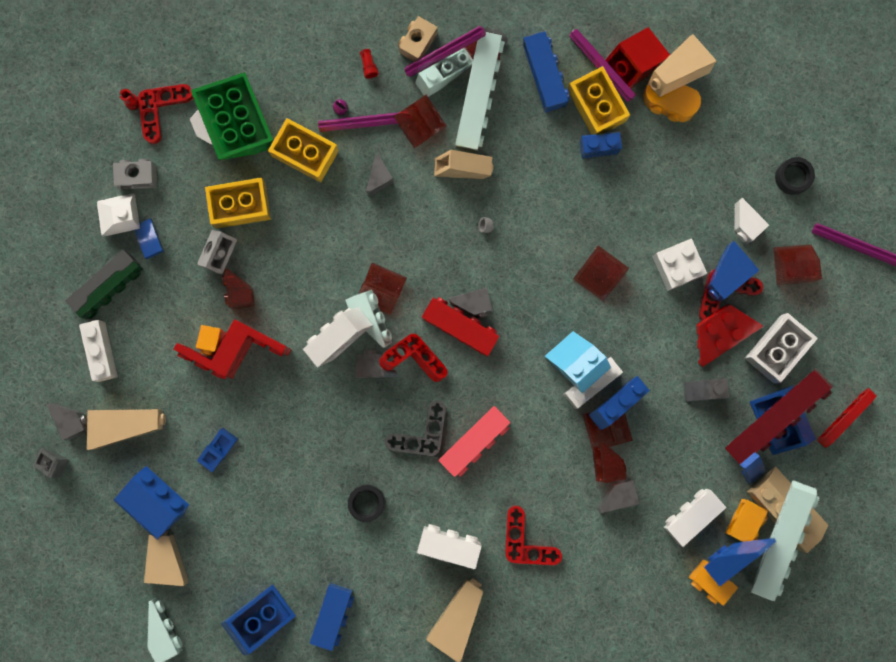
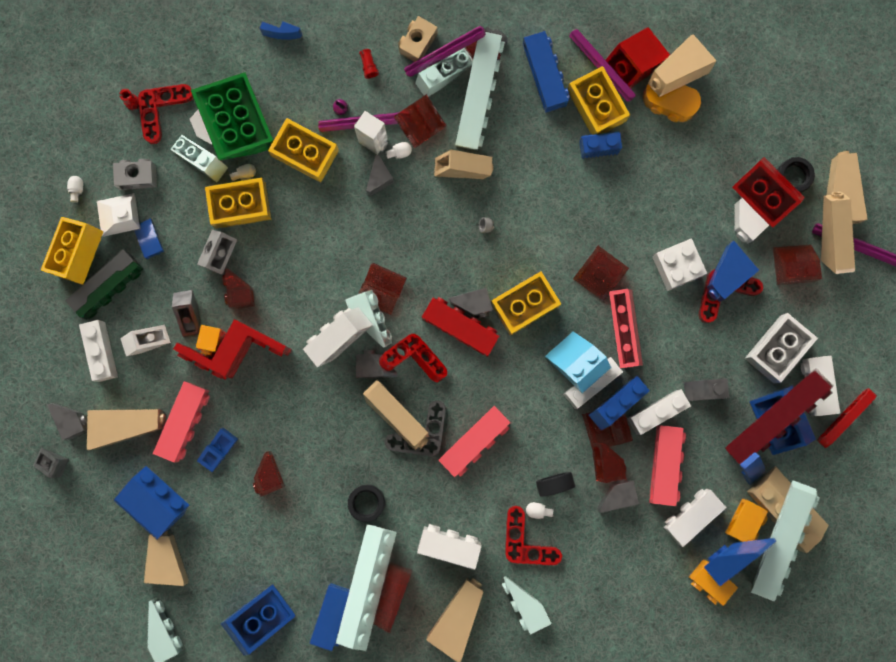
(72, 250): none -> yellow brick
(75, 188): none -> white cylinder
(144, 340): none -> white slope
(181, 422): none -> coral brick
(186, 312): none -> flat silver slope
(199, 158): none -> light aqua slope
(244, 172): none -> white cylinder
(267, 476): none -> clear red slope
(285, 31): none -> blue slope
(366, 588): none -> light aqua brick
(371, 133): none -> white brick
(391, 595): none -> clear red slope
(395, 415): none -> tan slope
(399, 151): none -> white cylinder
(525, 303): none -> yellow brick
(532, 611): none -> light aqua slope
(538, 510): none -> white cylinder
(555, 484): none -> black tyre
(625, 328): none -> coral brick
(659, 412): none -> white brick
(666, 465): none -> coral brick
(722, 332): red wing -> none
(768, 192): none -> red brick
(825, 367): none -> white brick
(837, 234): none -> tan slope
(846, 178): none -> tan slope

